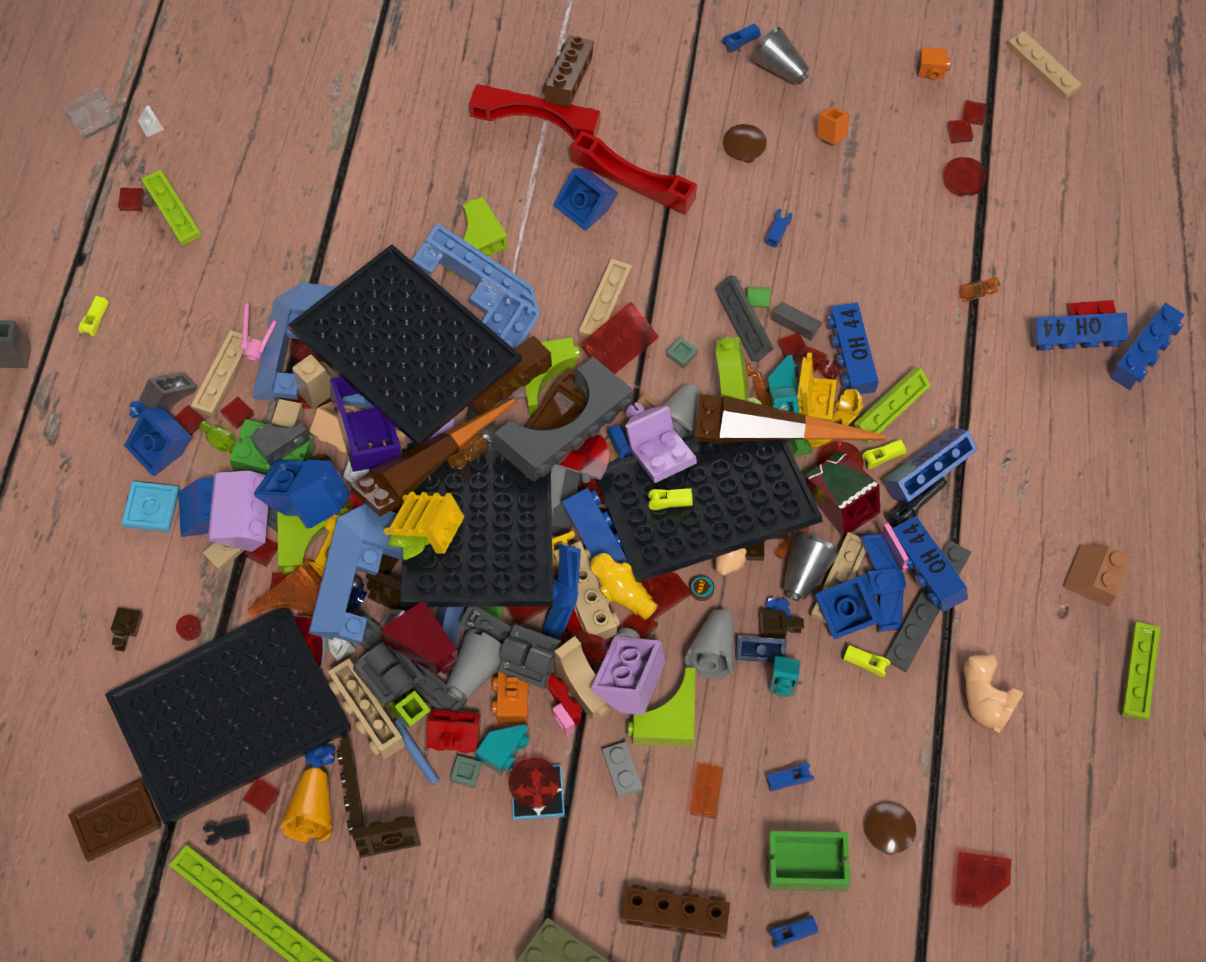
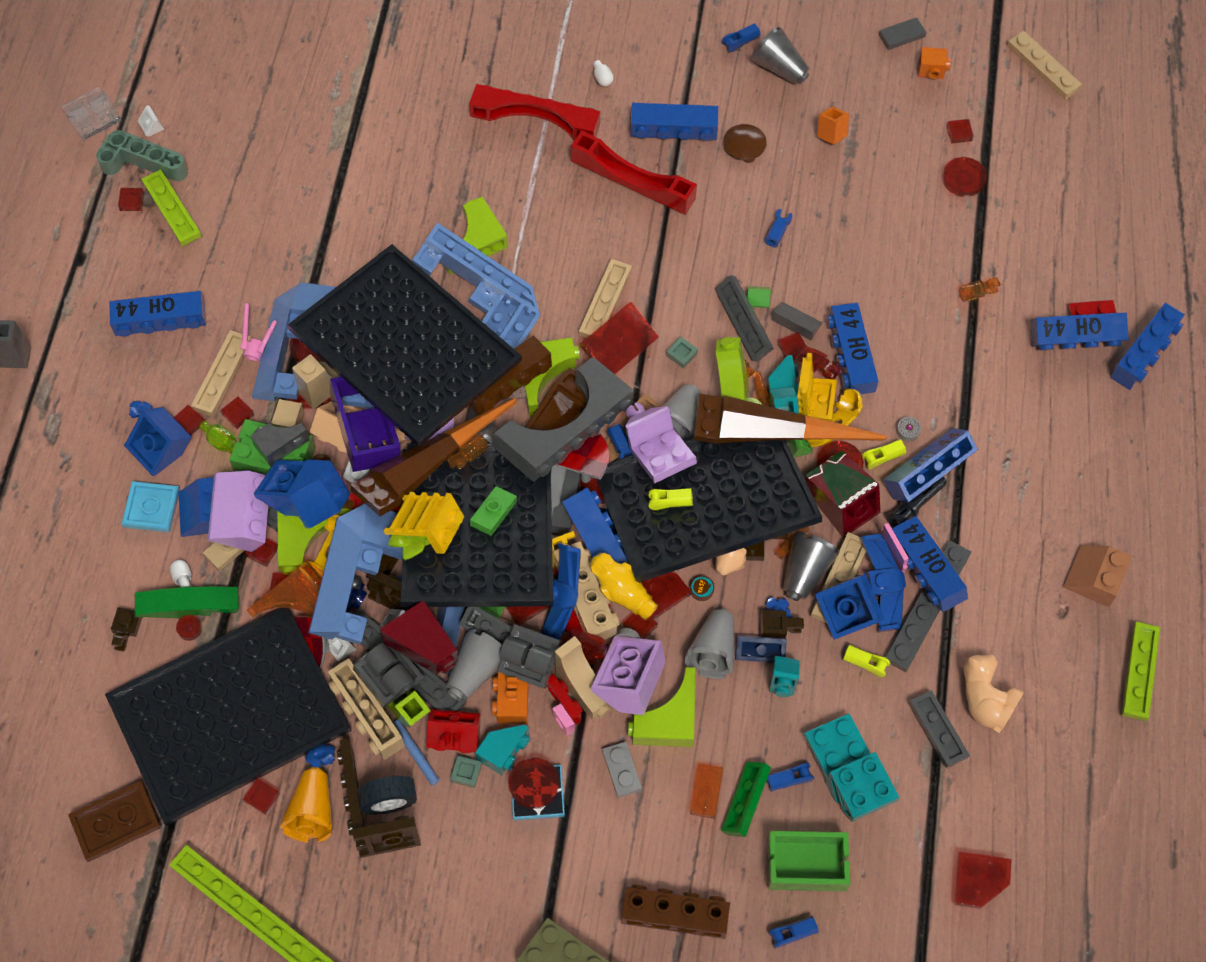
(94, 314): neon yellow bar -> none
(124, 147): none -> sand green beam
(157, 313): none -> blue brick
(167, 390): flat silver arch -> none
(180, 573): none -> white cylinder
(185, 601): none -> green slope
(227, 830): black bar -> none
(387, 795): none -> black wheel
(493, 511): none -> bright green plate
(568, 71): reddish brown brick -> none
(585, 197): blue slope -> none
(602, 74): none -> white cylinder
(674, 121): none -> blue brick
(746, 799): none -> green plate
(850, 770): none -> teal piece
(890, 828): reddish brown dish -> none
(894, 402): lime plate -> none
(902, 33): none -> dark grey tile
(908, 429): none -> light grey tile
(939, 729): none -> dark grey plate
(974, 112): clear red tile -> none

